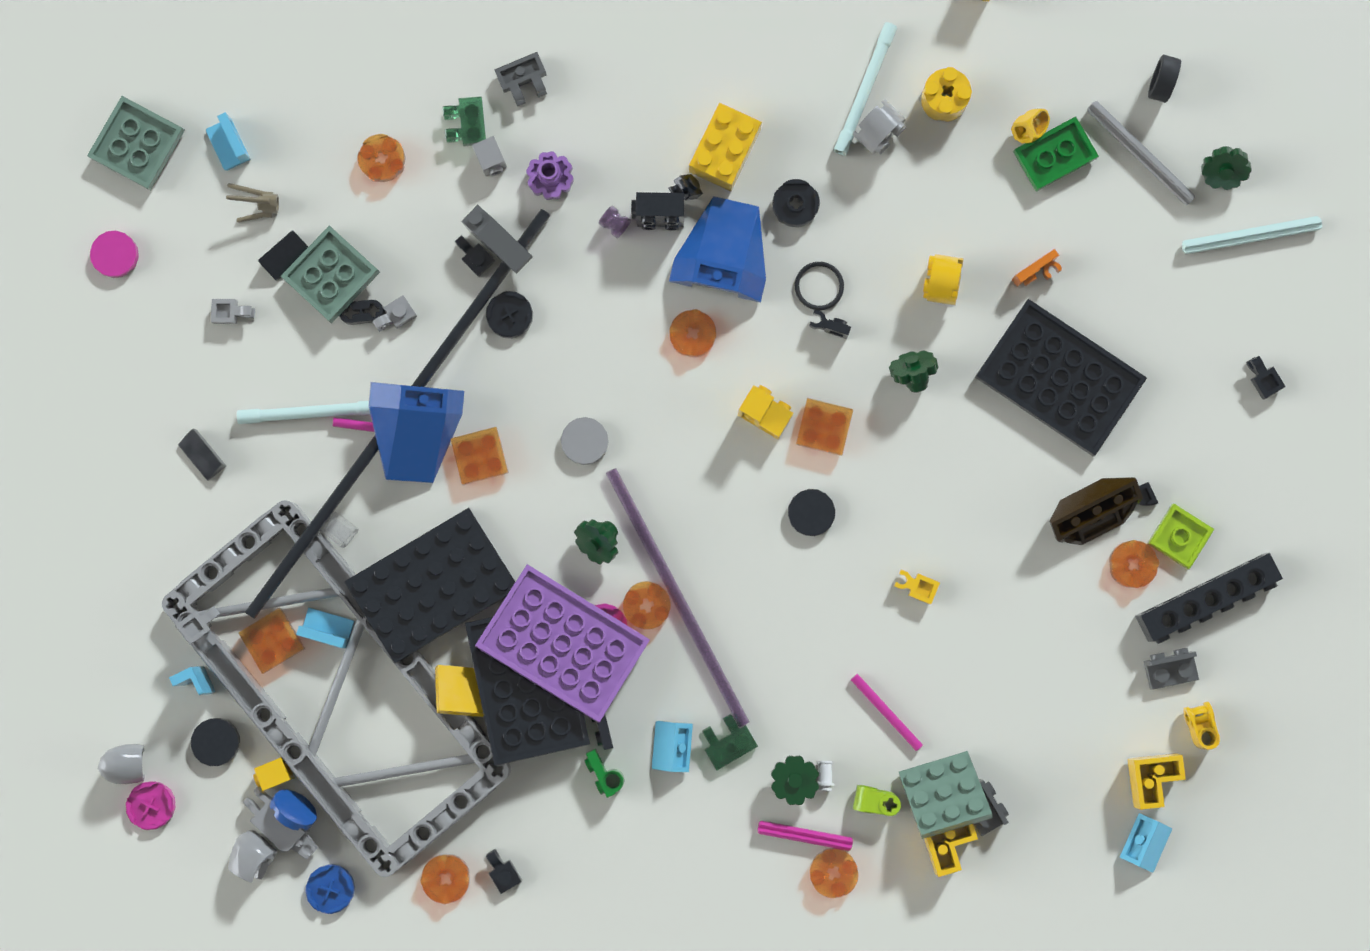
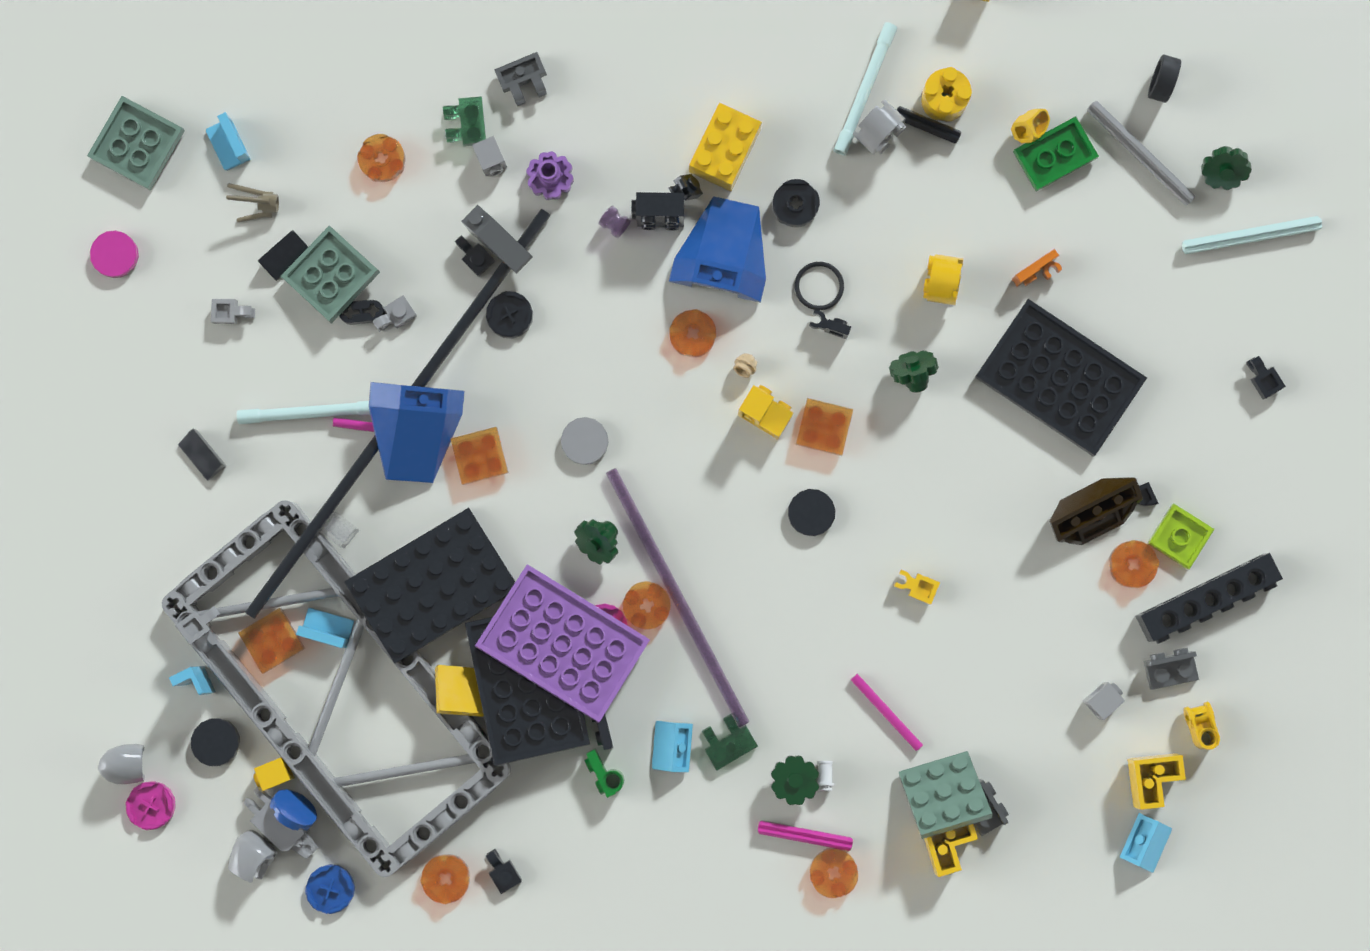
(745, 365): none -> tan plate
(871, 800): lime piece -> none
(930, 125): none -> black axle
(1104, 700): none -> light grey brick

